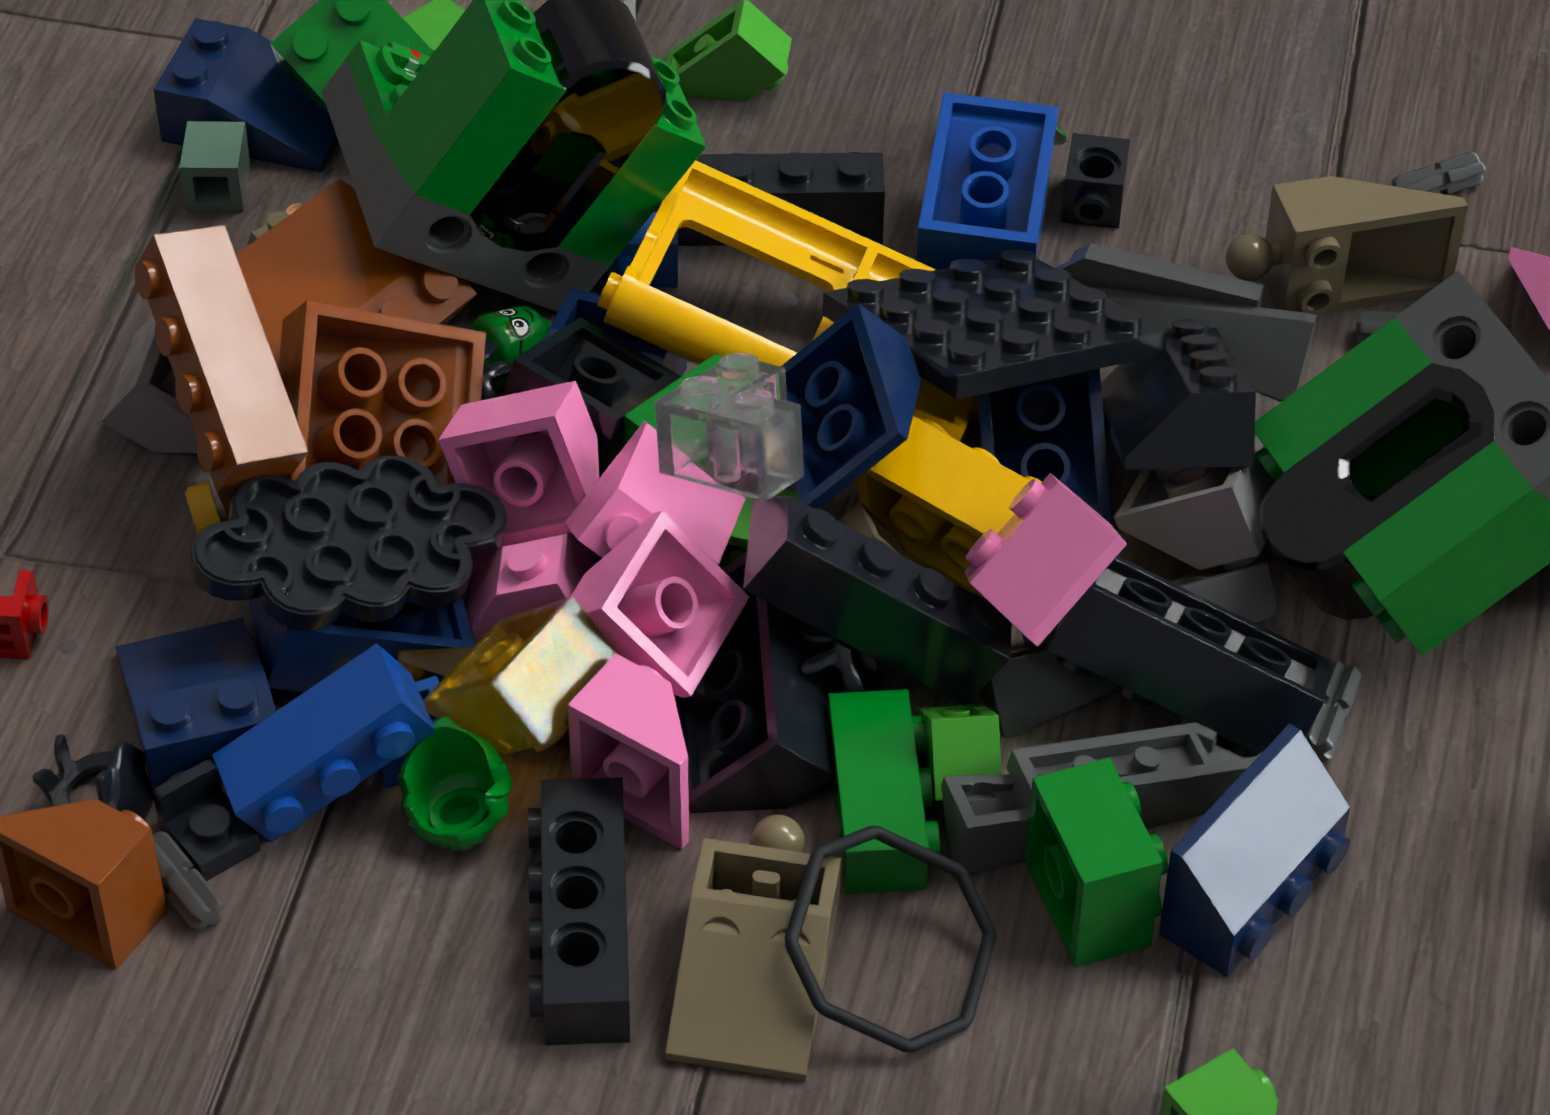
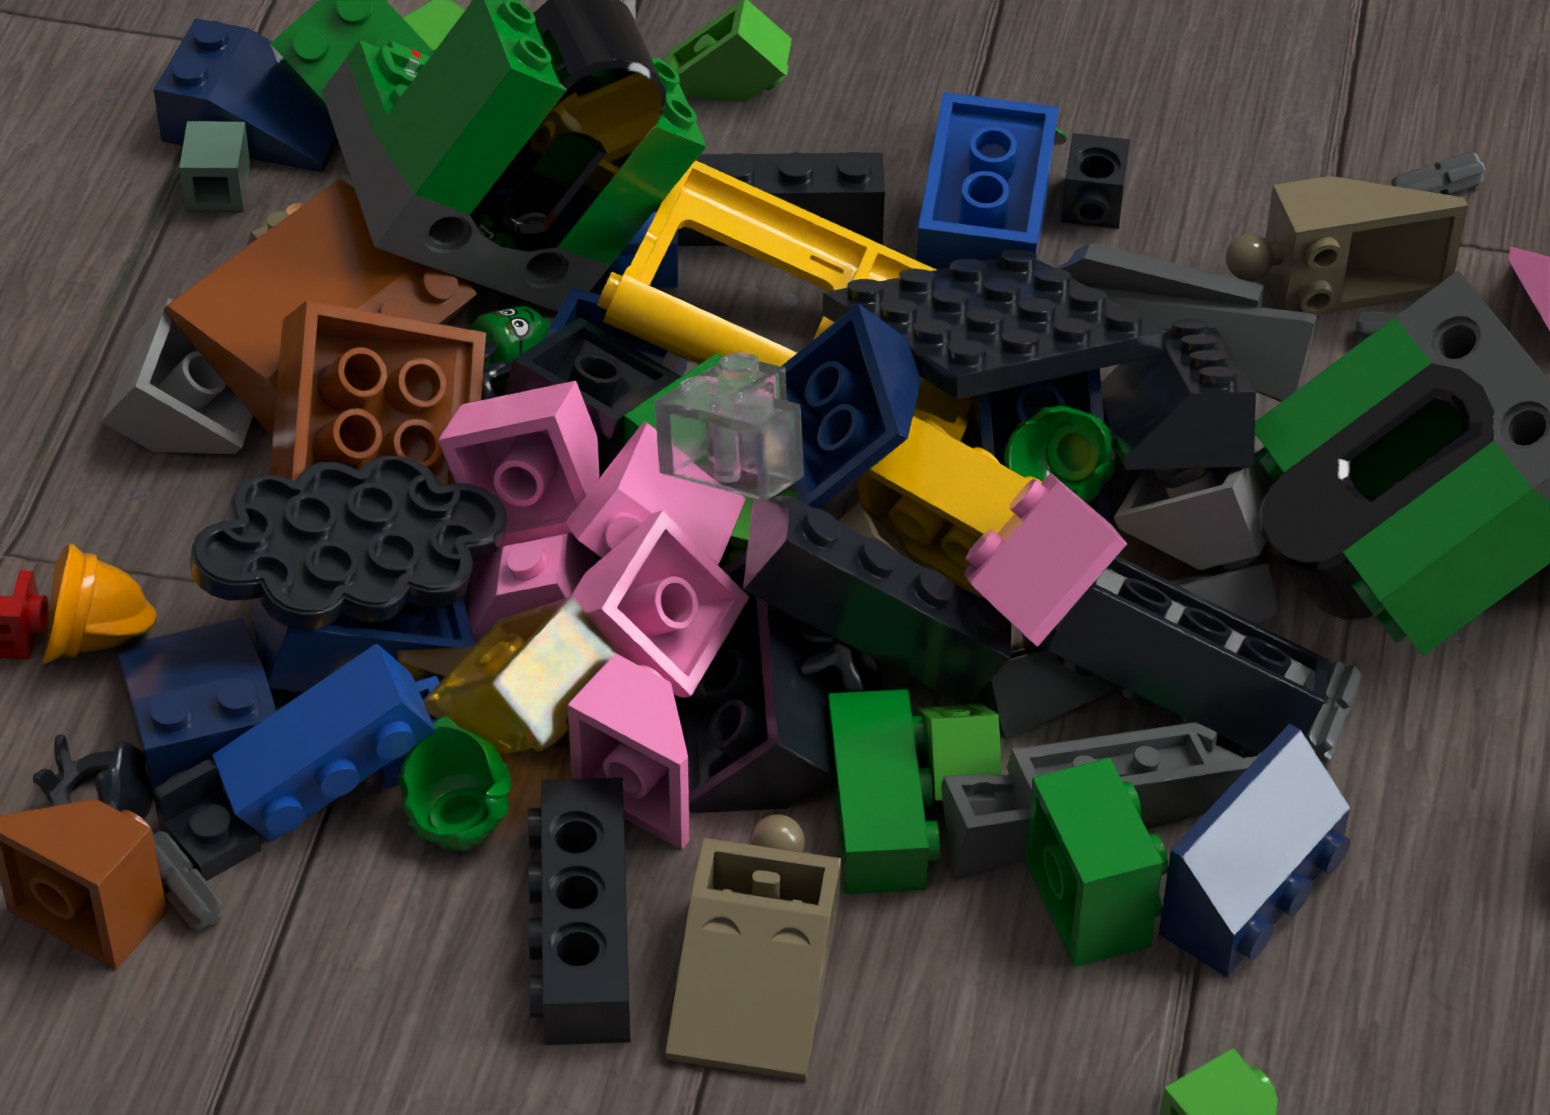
(93, 606): none -> light orange piece
(202, 505): yellow tile -> none
(219, 358): slope -> none
(849, 1019): black piece -> none
(1067, 445): none -> green hair

